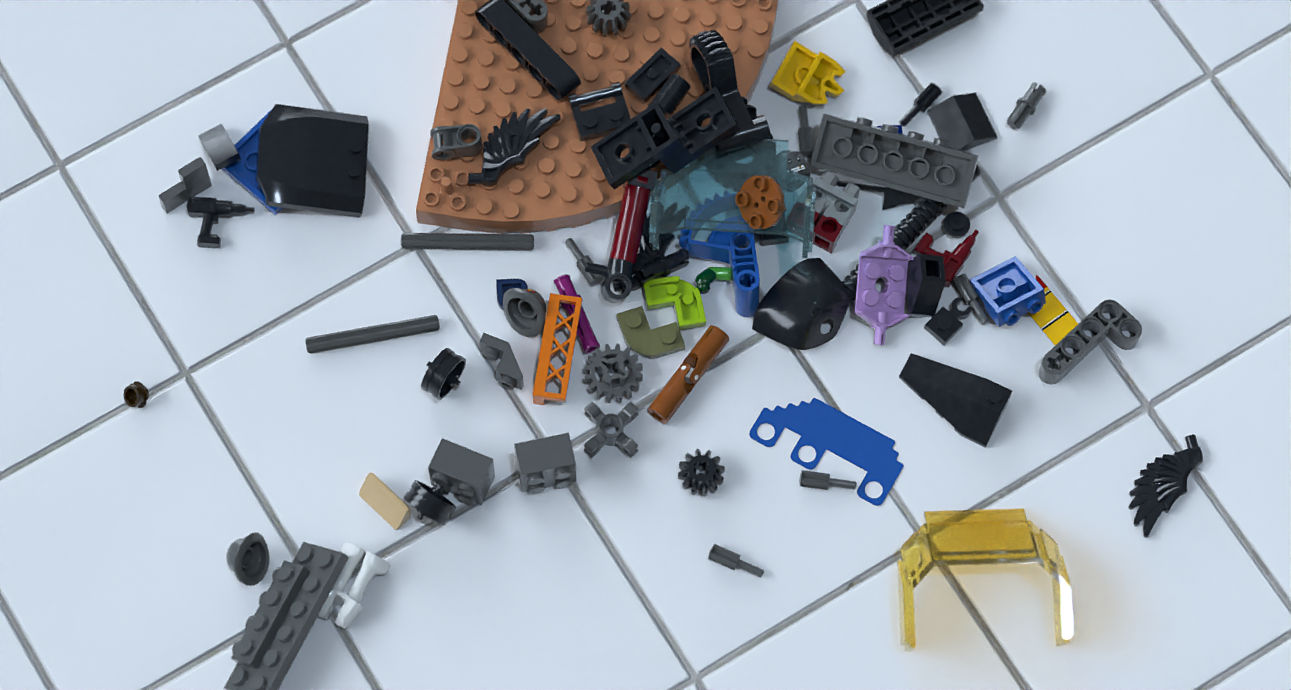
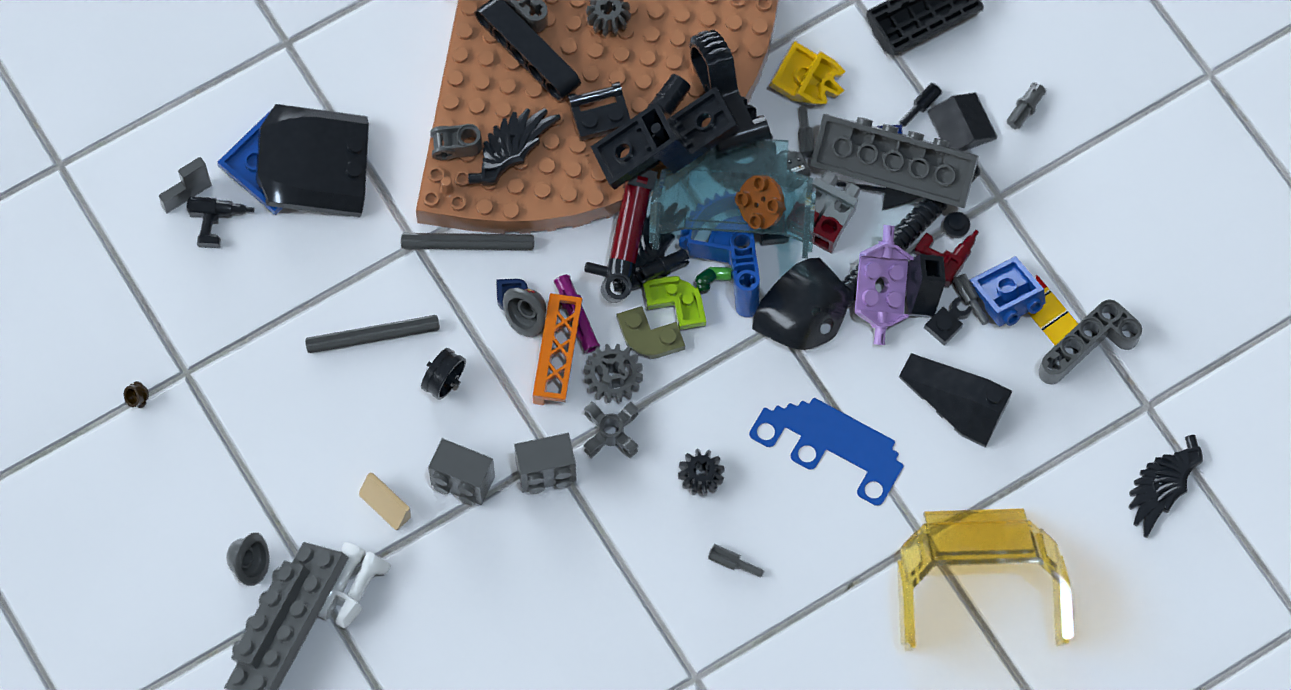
(219, 147): slope -> none
(430, 502): black wheel -> none
(508, 370): dark grey slope -> none
(592, 279): dark grey axle -> none
(652, 75): black plate -> none
(676, 389): dark orange piece -> none
(823, 481): dark grey axle -> none

